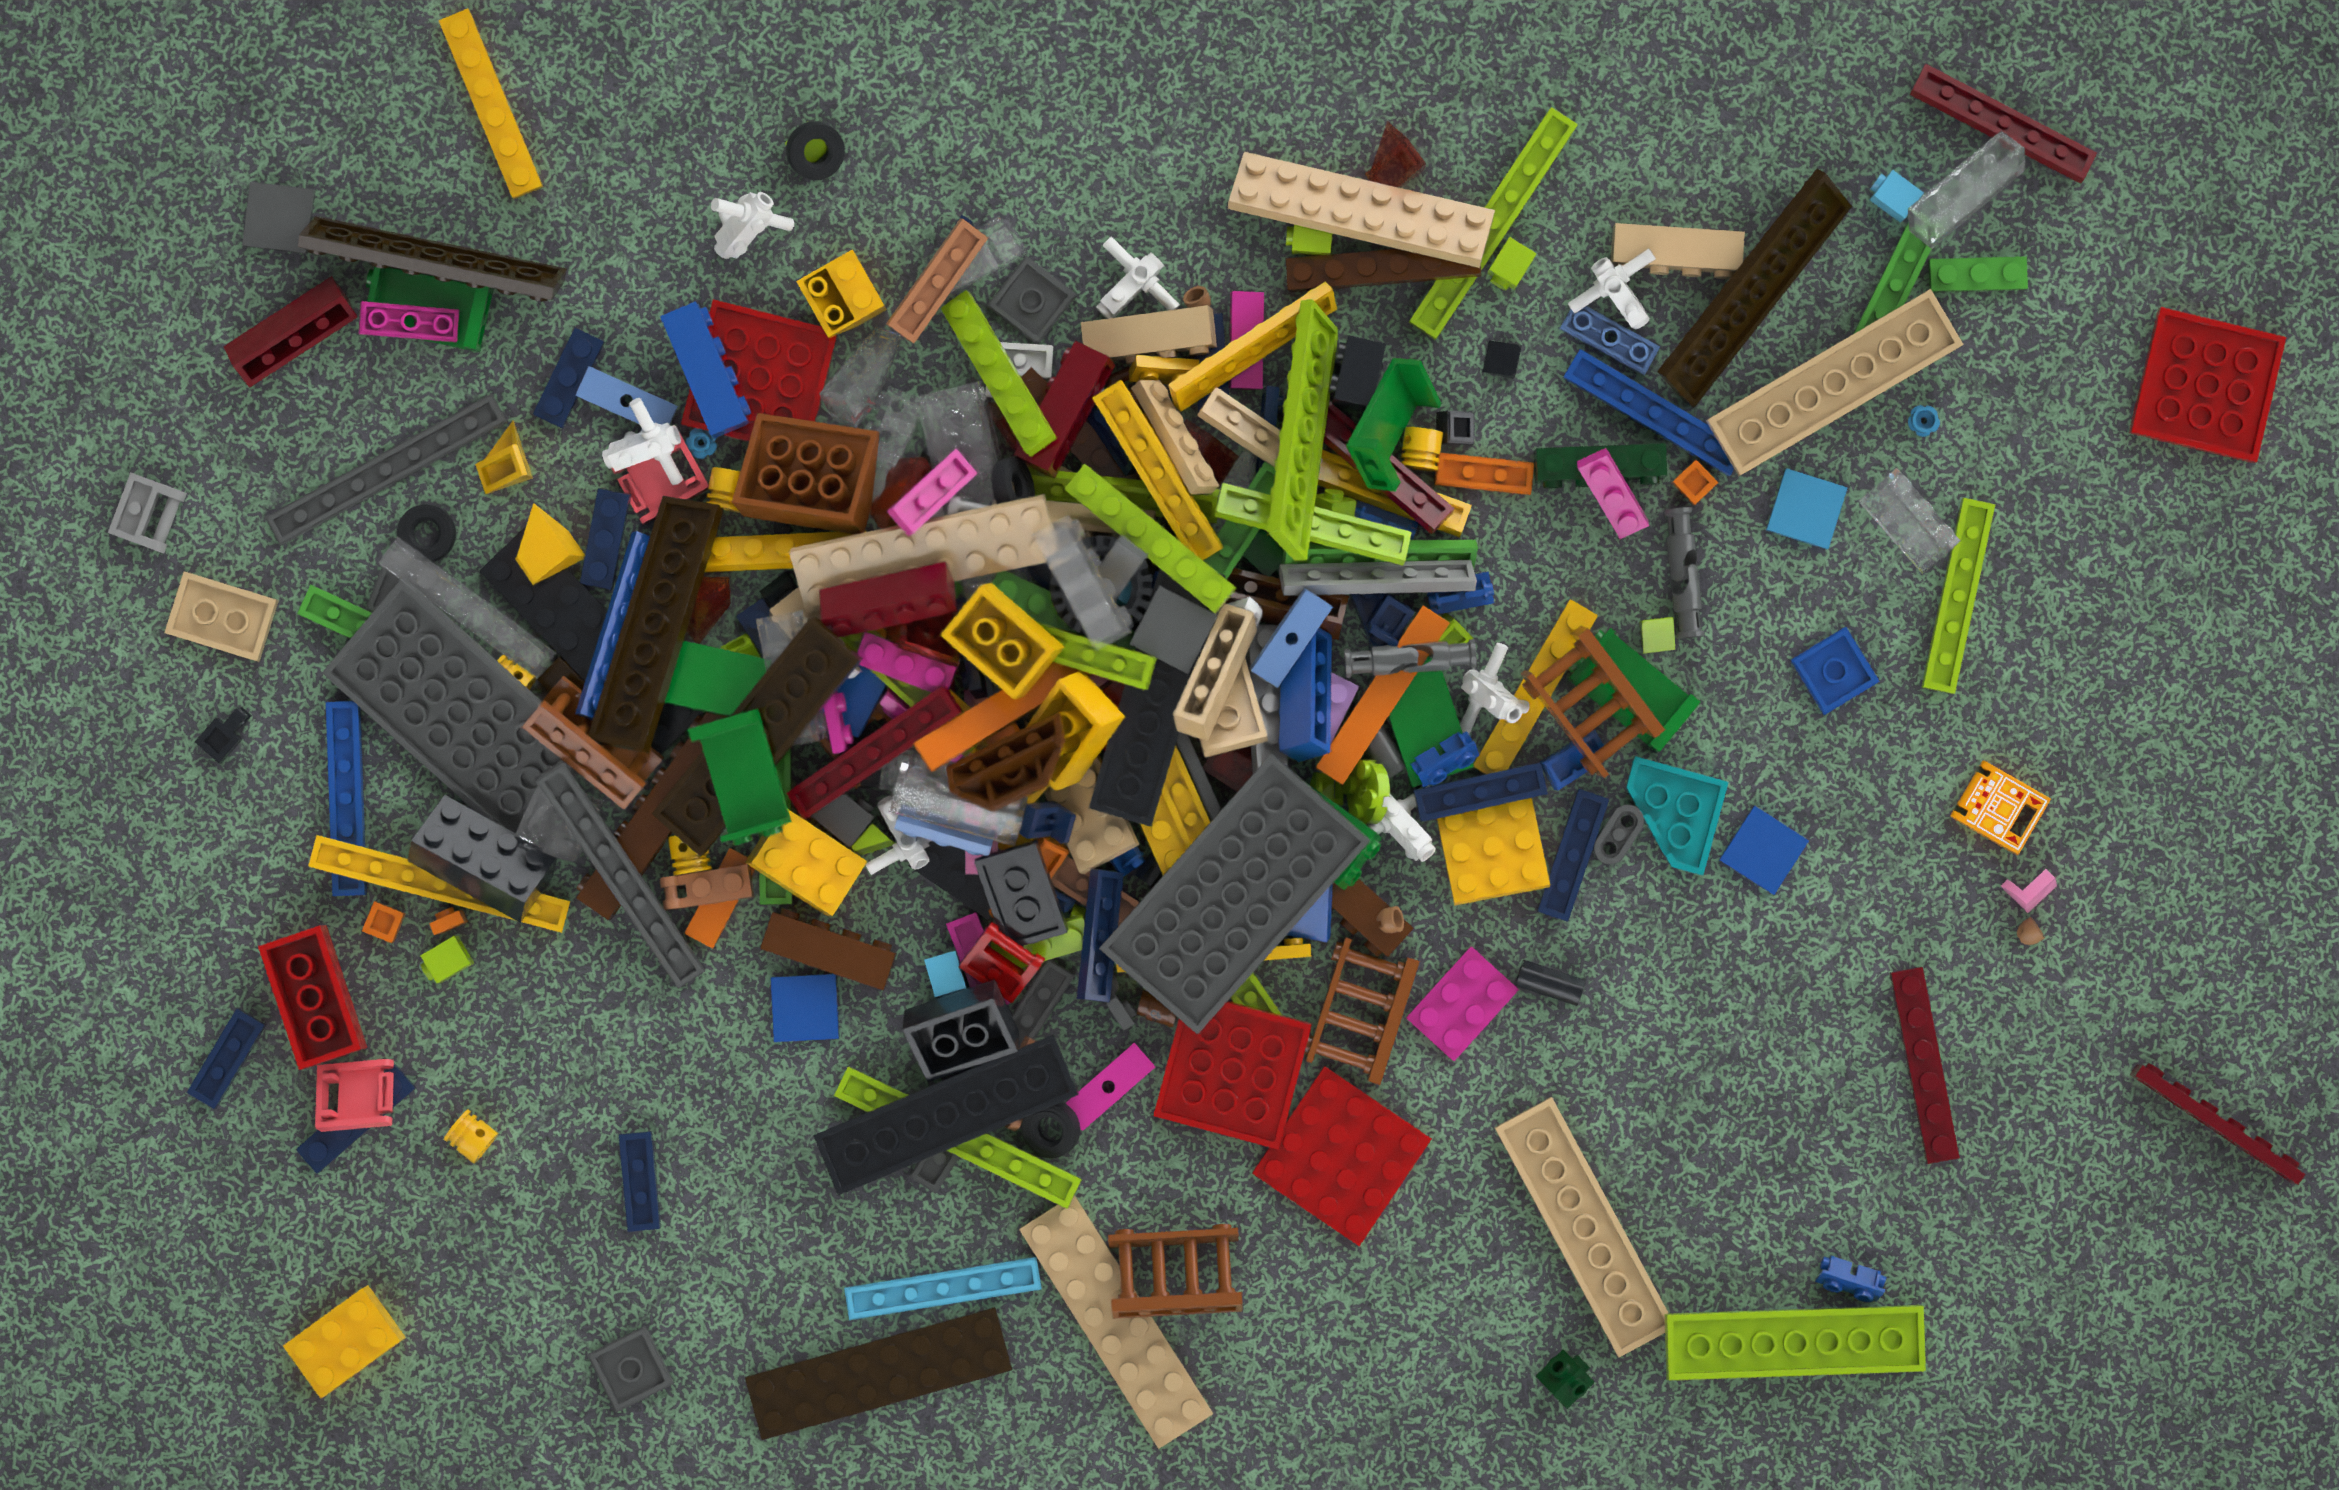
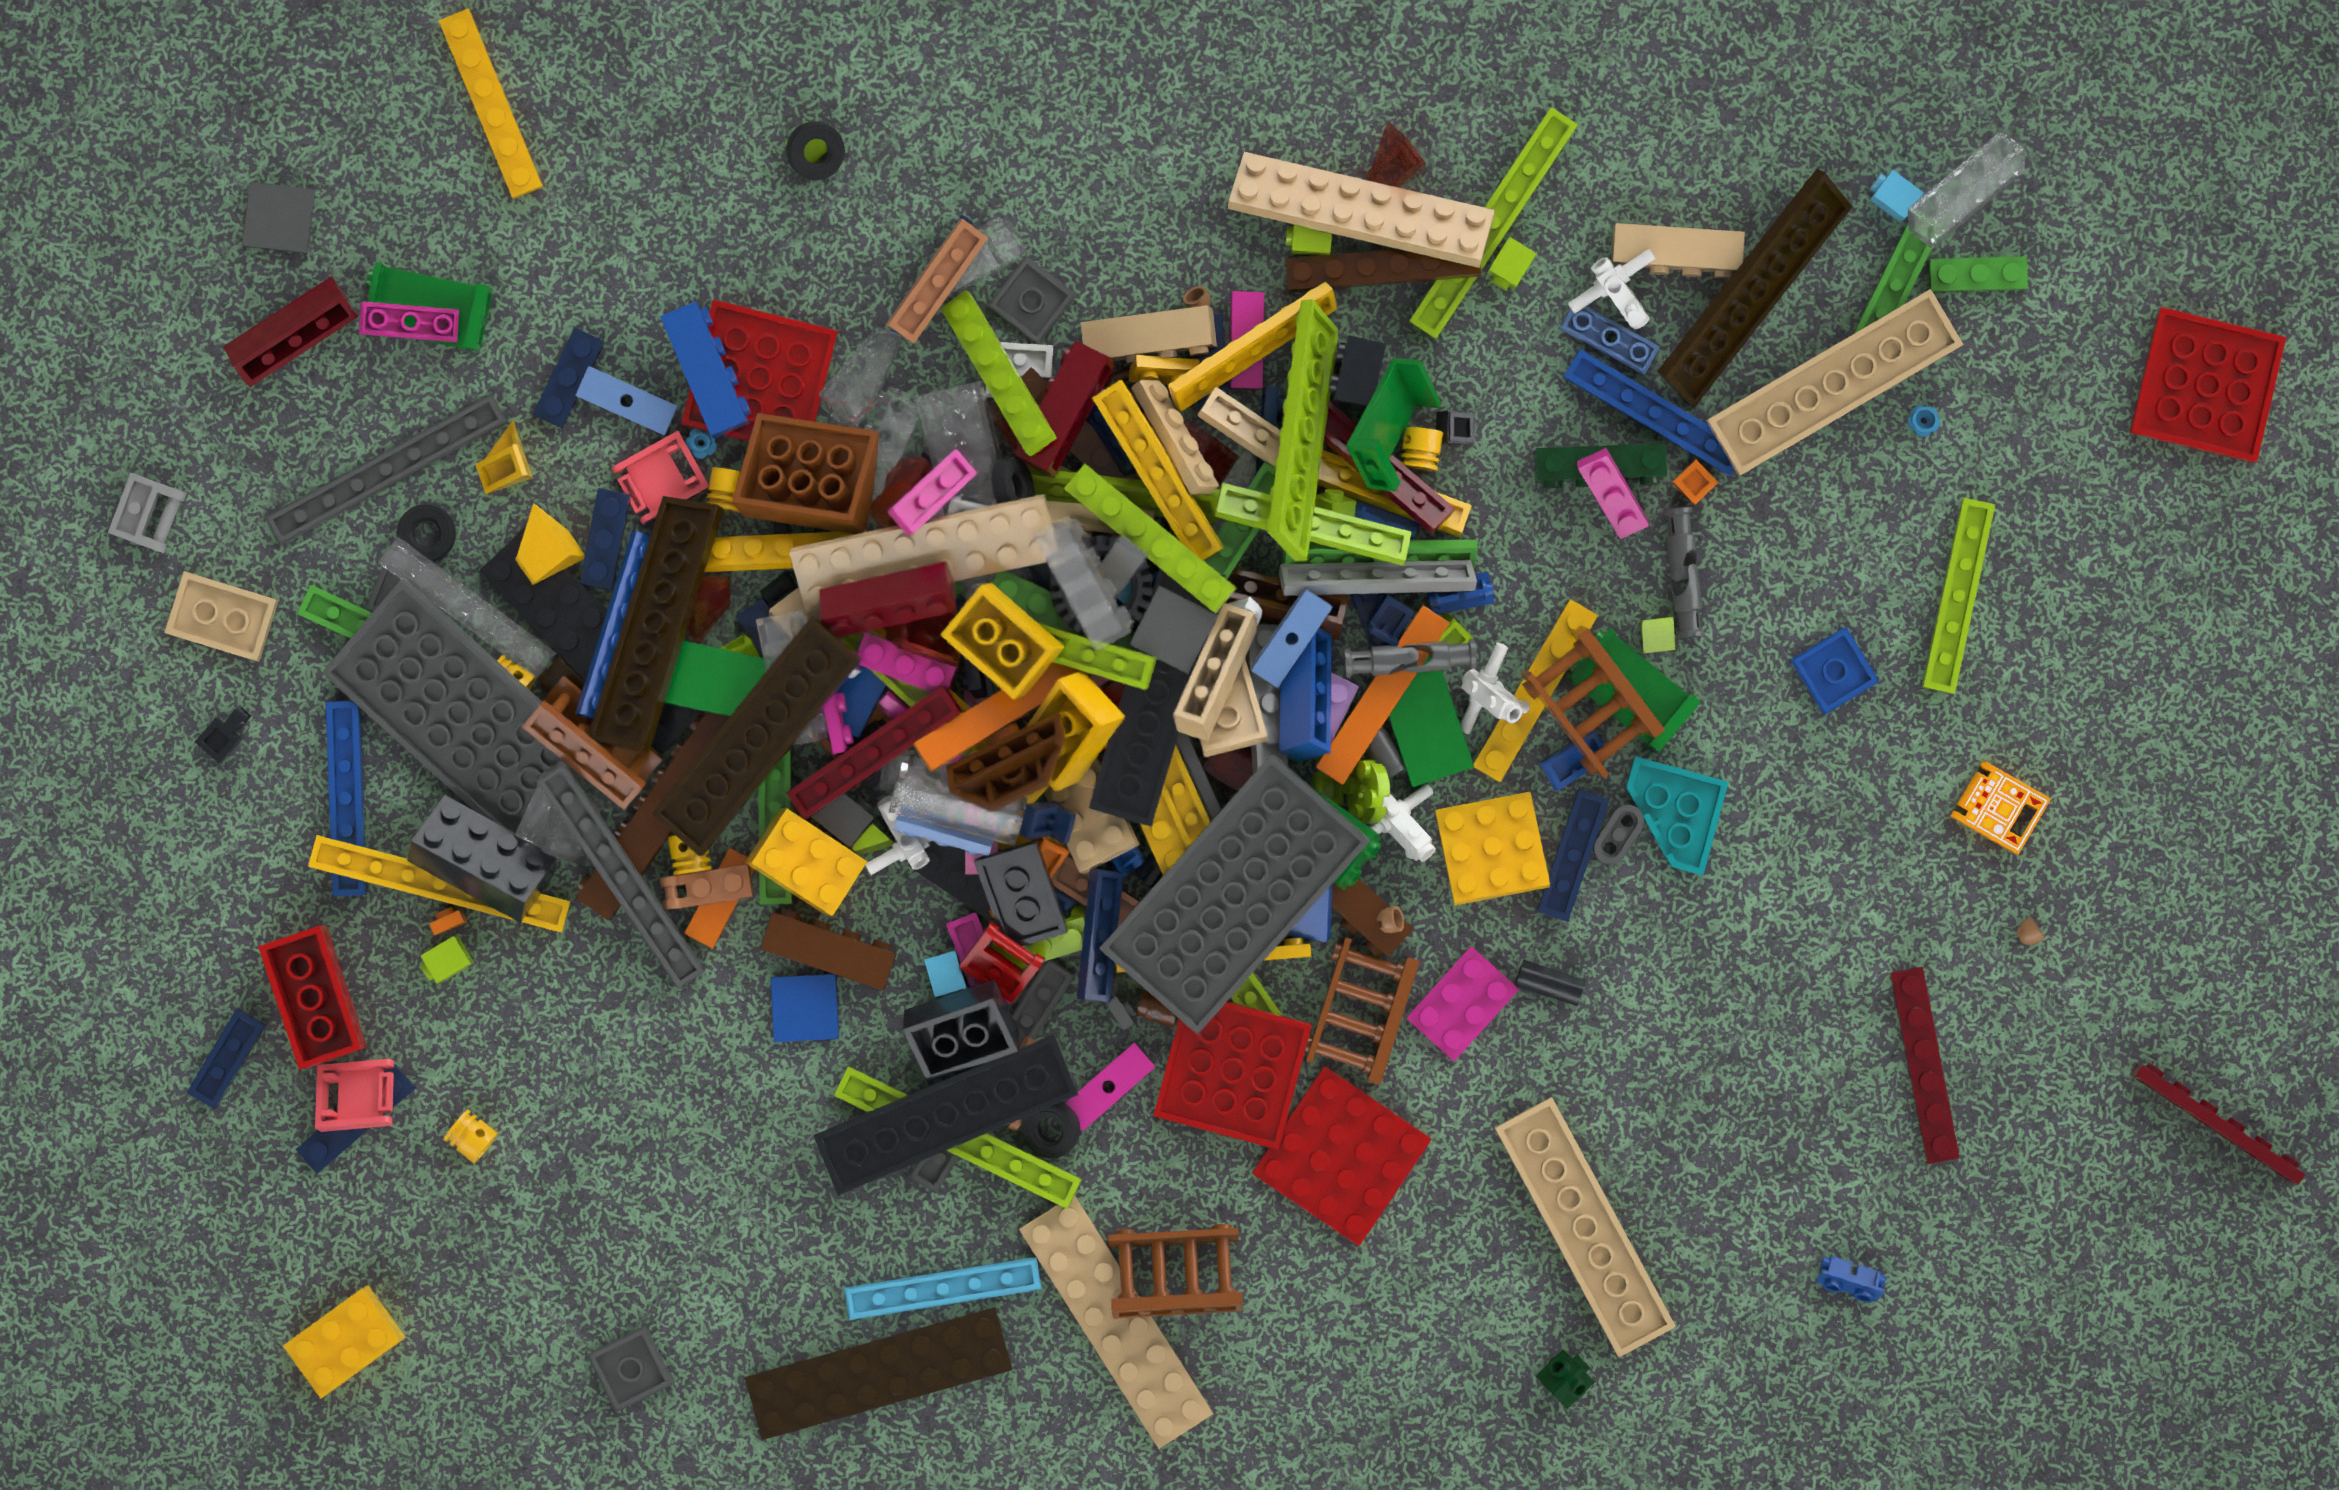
(383, 922): orange plate -> none
(432, 257): dark brown plate -> none
(639, 1181): dark blue plate -> none
(653, 441): white piece -> none
(743, 776): green panel -> none
(744, 221): white piece -> none
(841, 294): yellow slope -> none
(1139, 276): white piece -> none
(1264, 554): dark green brick -> none
(1459, 753): blue hinge -> none
(1480, 792): dark blue plate -> none
(1484, 473): orange tile -> none
(1502, 359): black slope -> none
(1763, 850): blue tile -> none
(1795, 1342): lime plate -> none
(1806, 508): dark azure tile -> none
(1909, 520): clear brick -> none
(1992, 116): dark red plate -> none
(2034, 892): bright pink tile -> none

